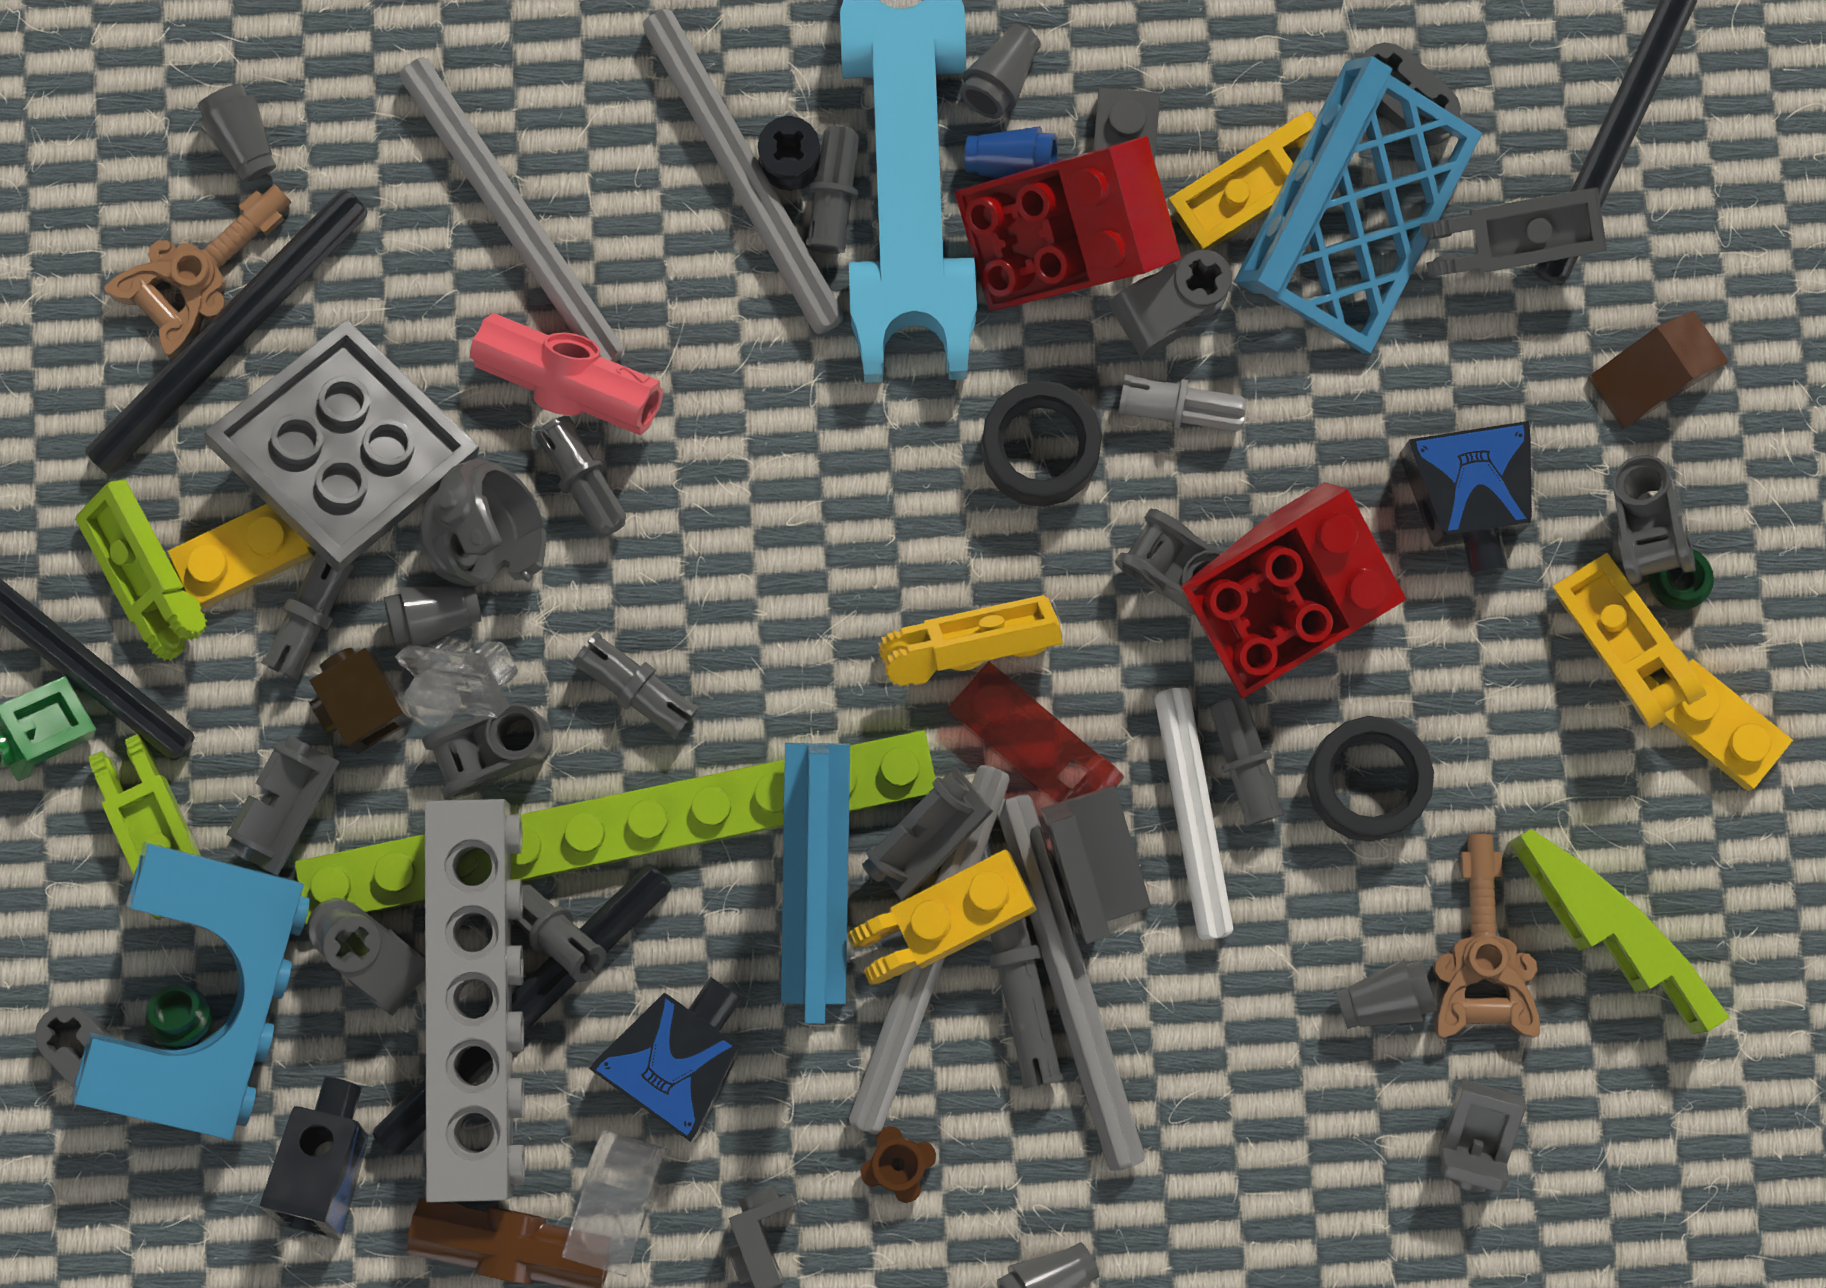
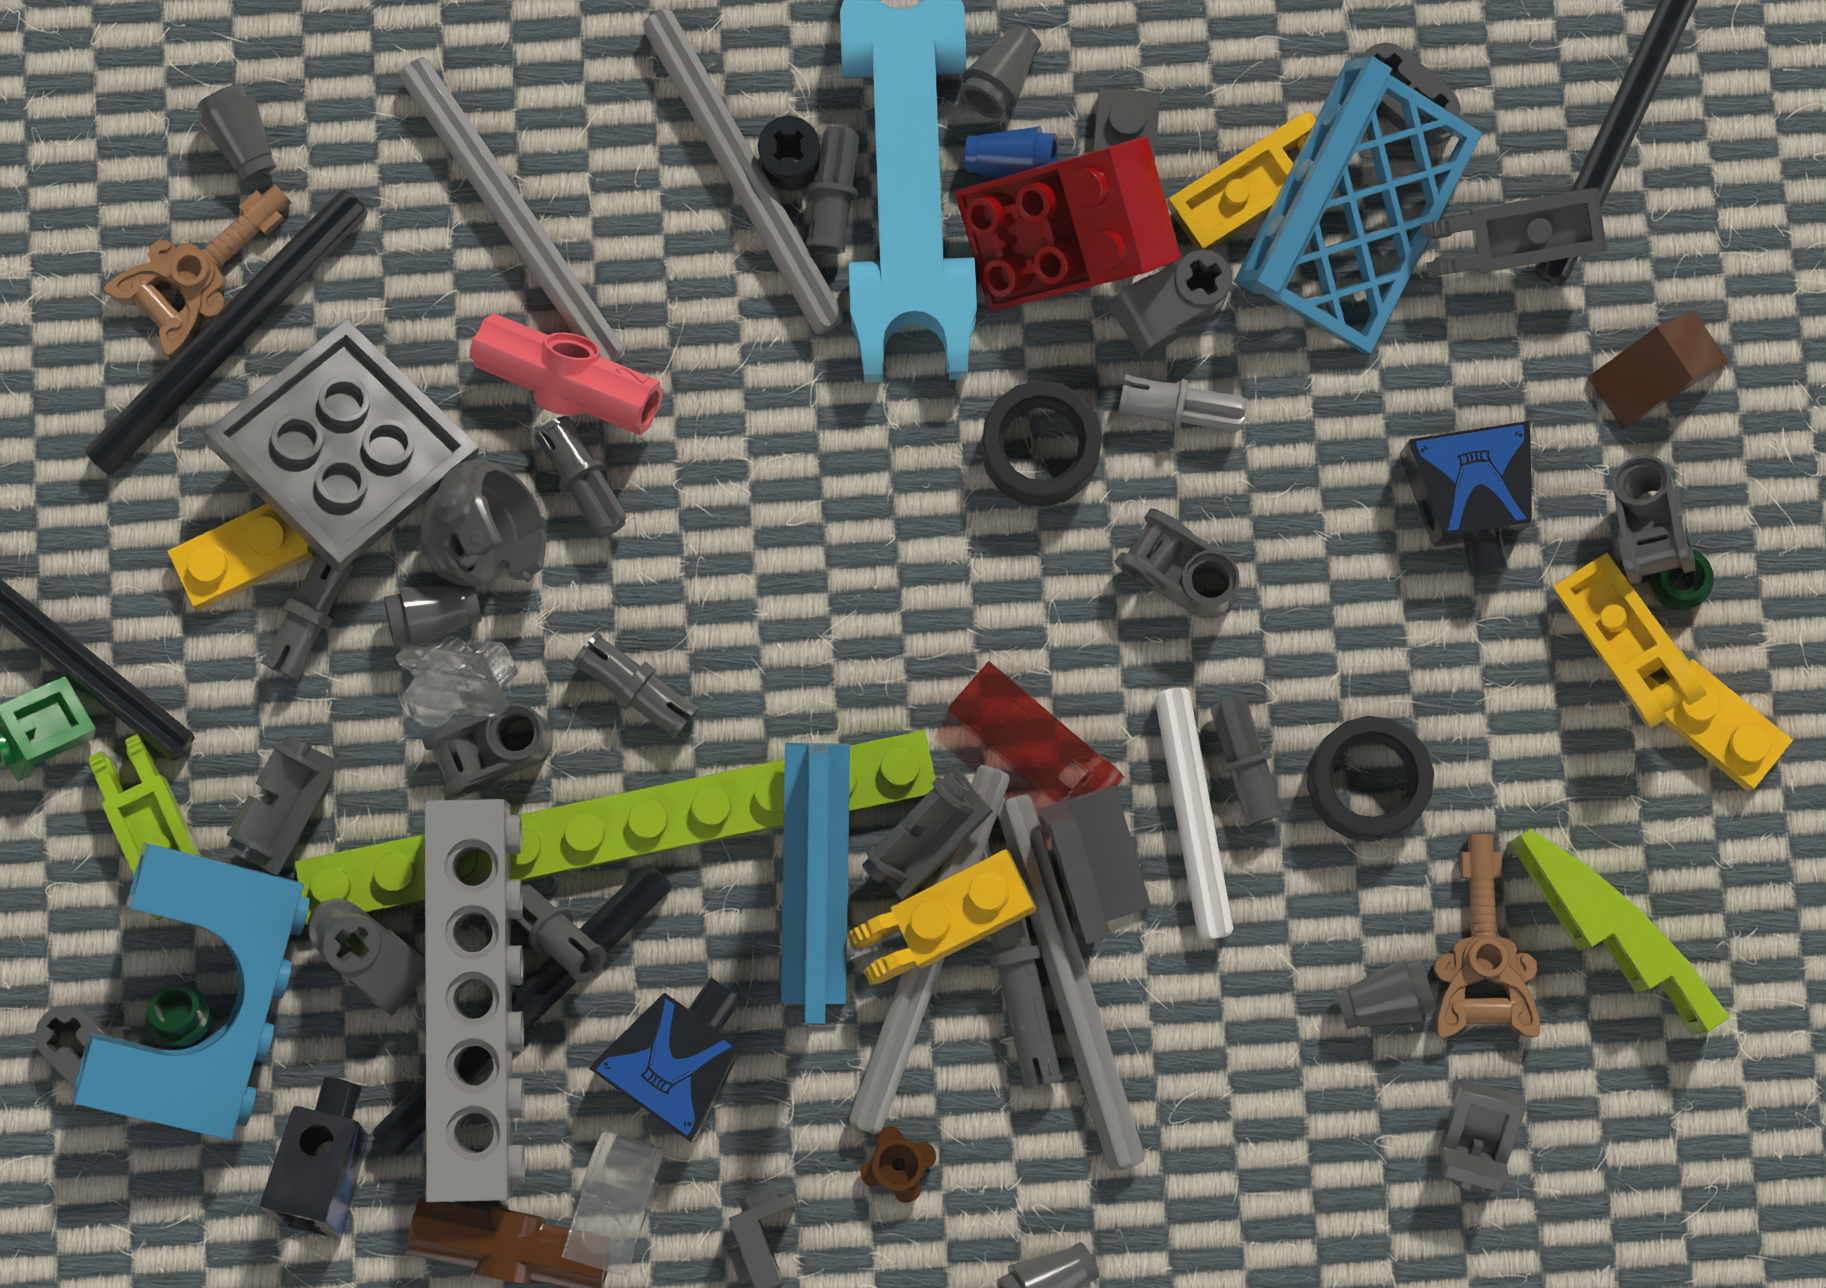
(140, 570): lime hinge -> none
(357, 699): dark brown brick -> none
(969, 639): yellow hinge -> none
(1292, 587): red slope -> none

